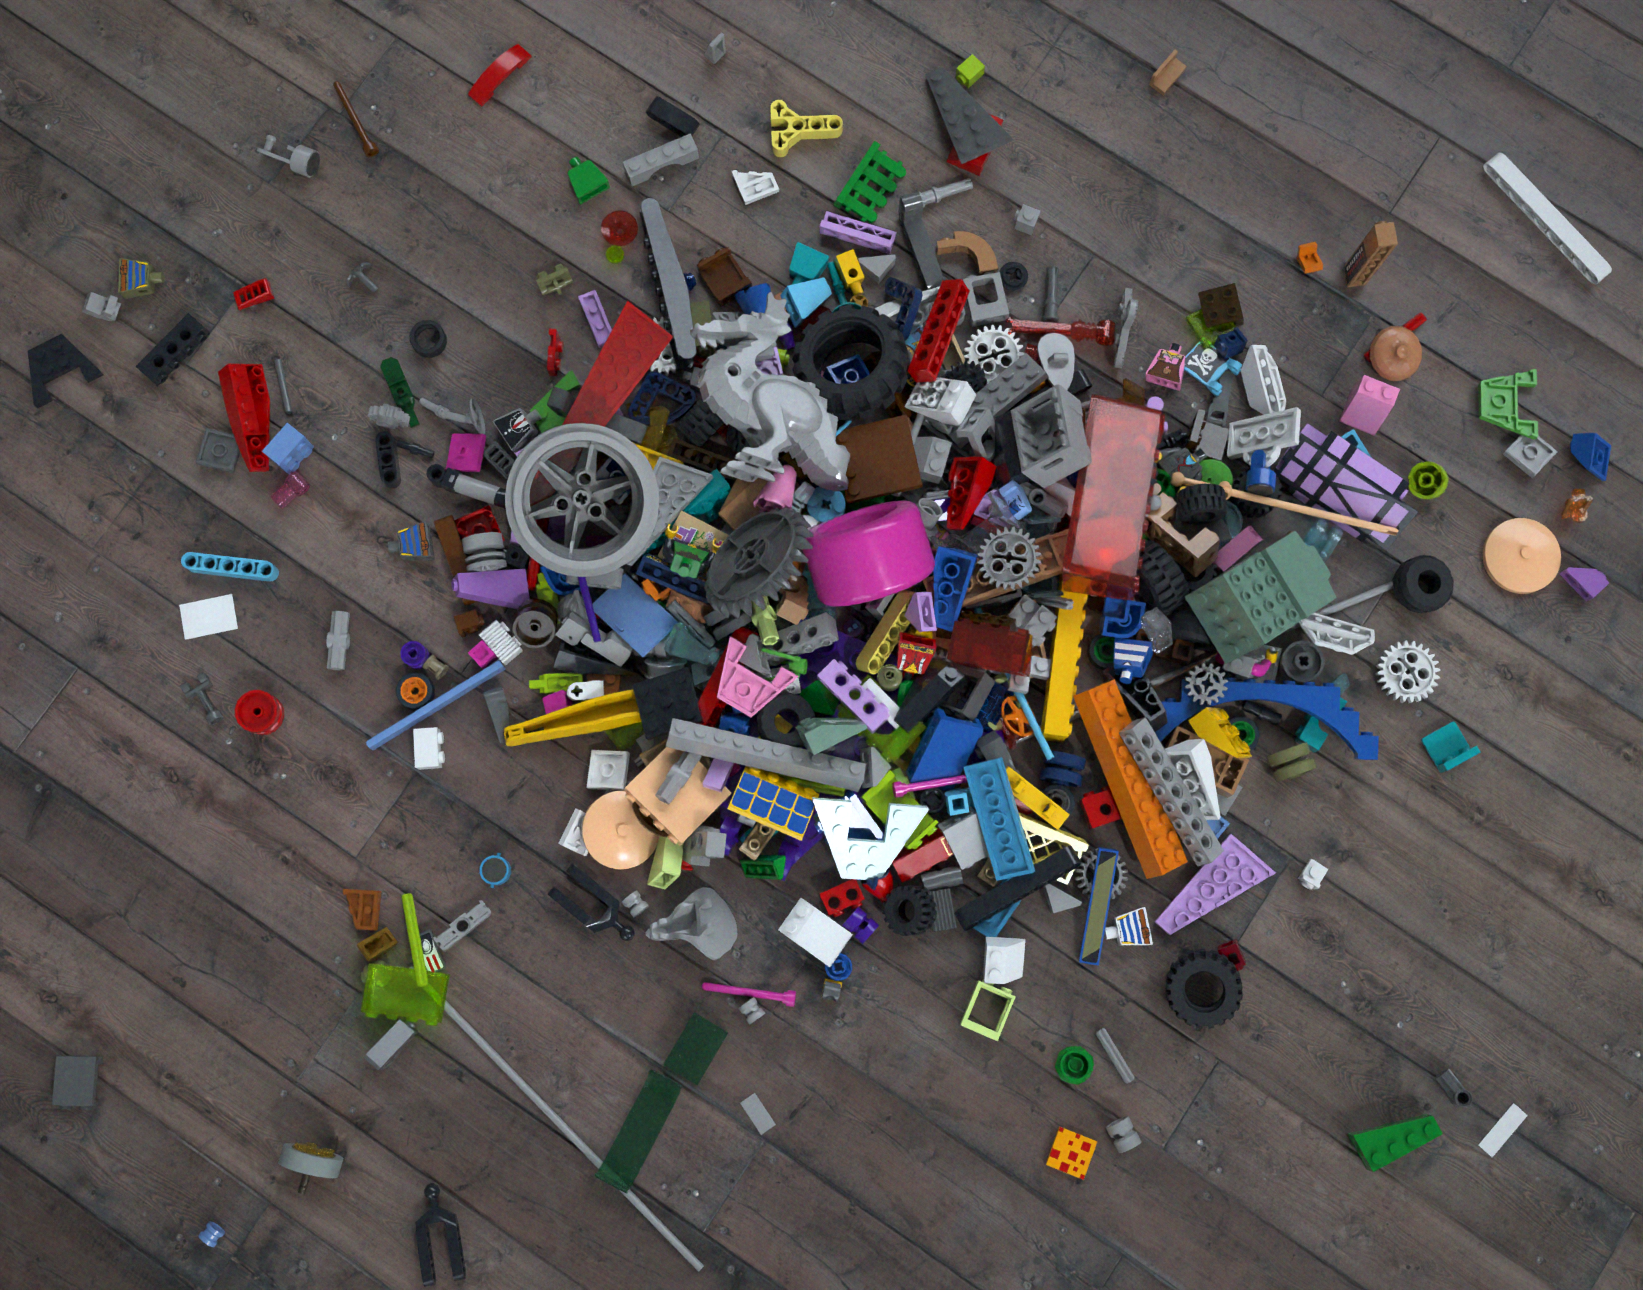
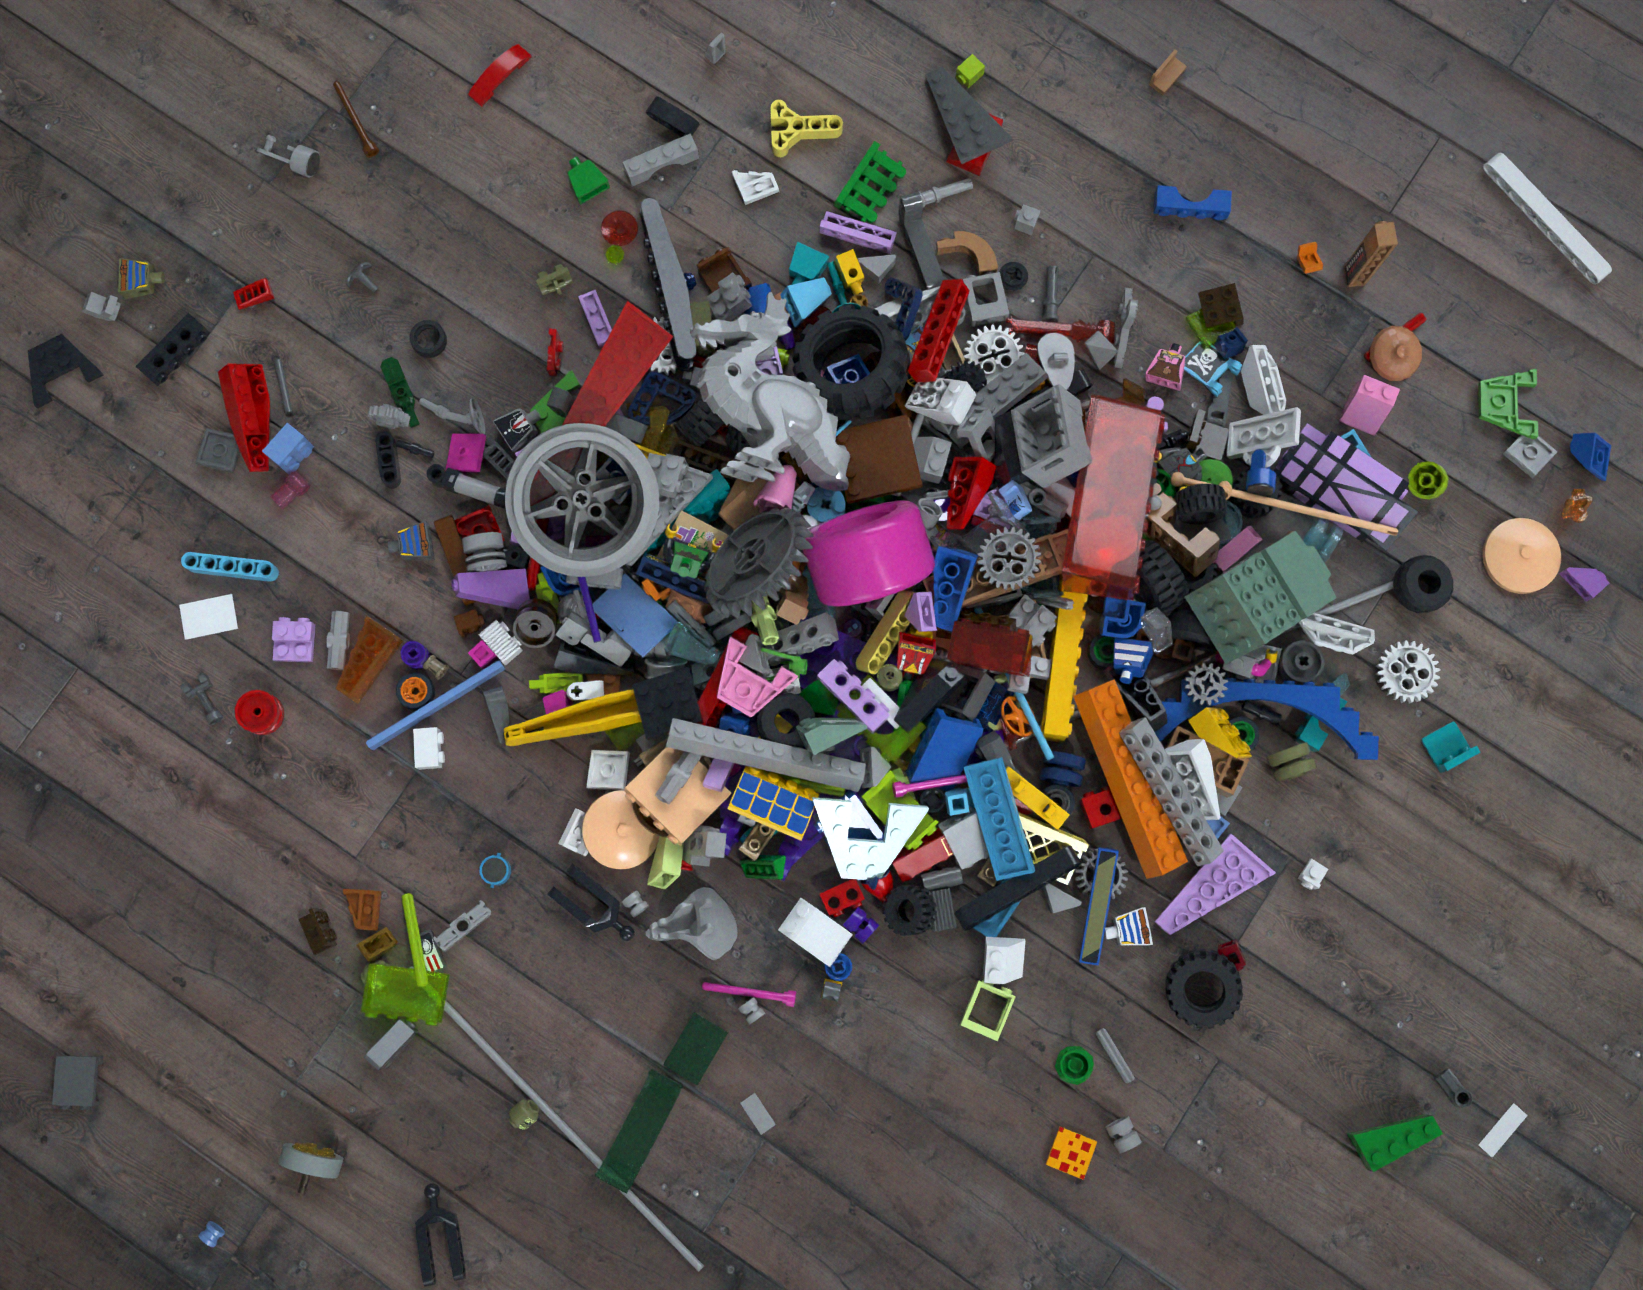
(293, 640): none -> lavender plate
(318, 931): none -> dark brown bracket
(367, 659): none -> clear orange wedge
(524, 1114): none -> olive head
(668, 473): none -> light grey plate
(730, 298): none -> light grey plate
(1100, 349): none -> light grey slope
(1169, 202): none -> blue arch

